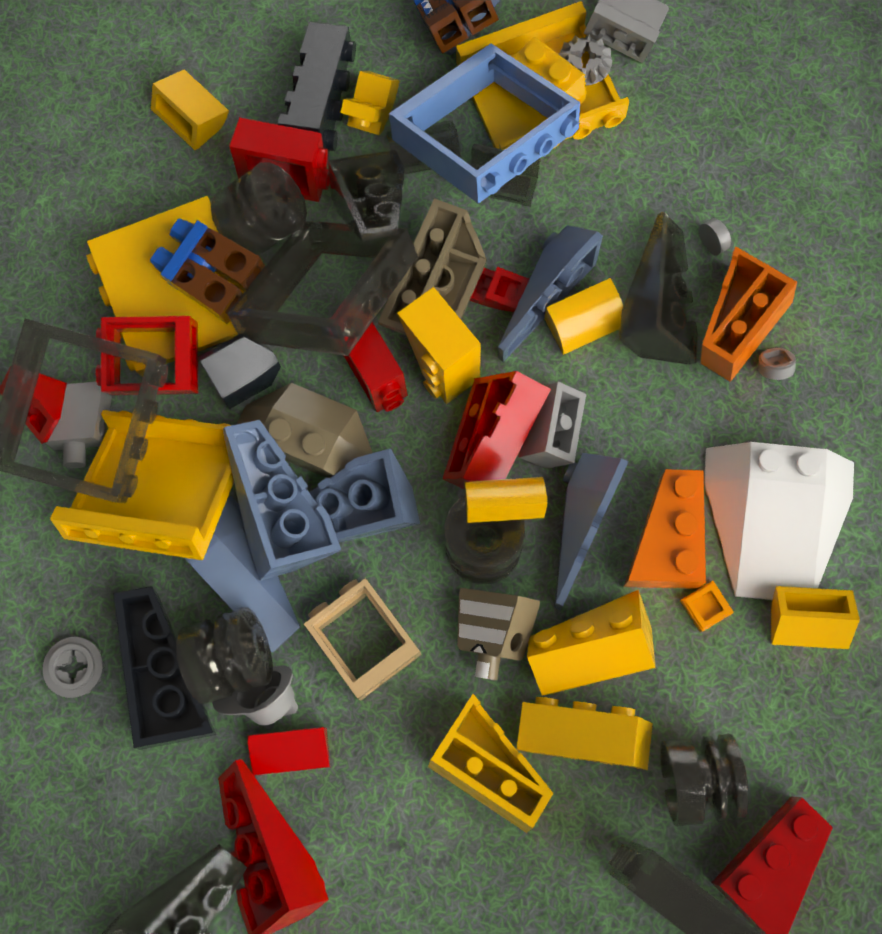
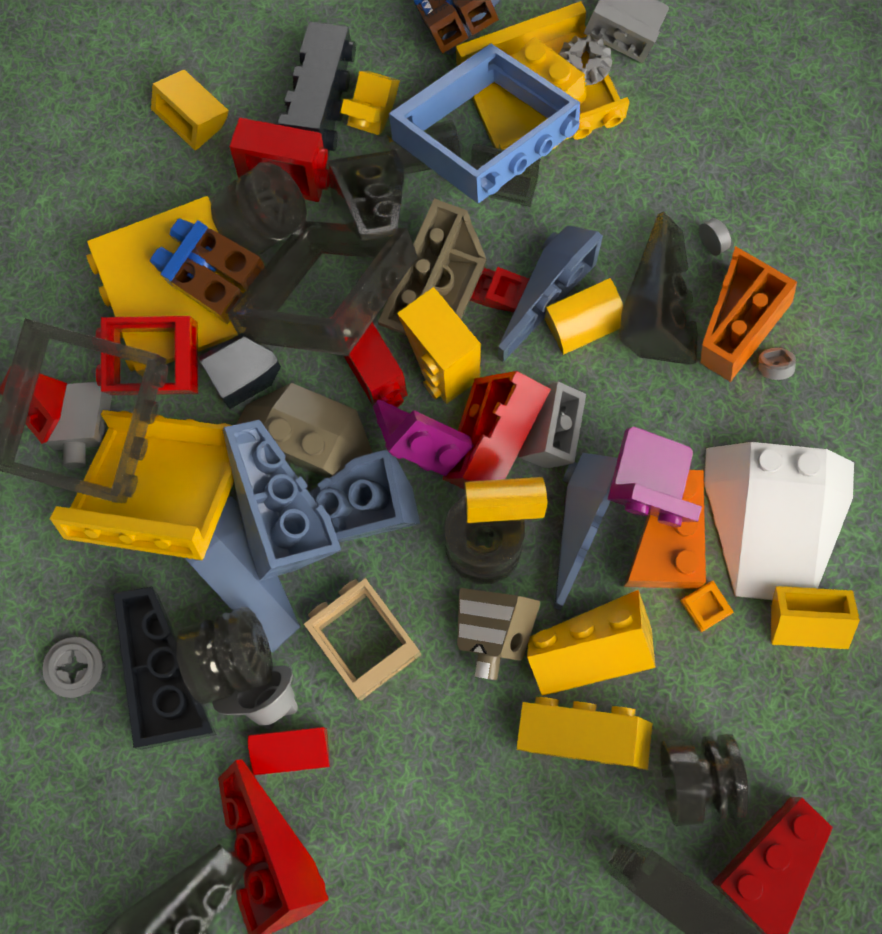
(421, 438): none -> magenta bracket
(490, 768): yellow wedge -> none
(653, 478): none -> bracket

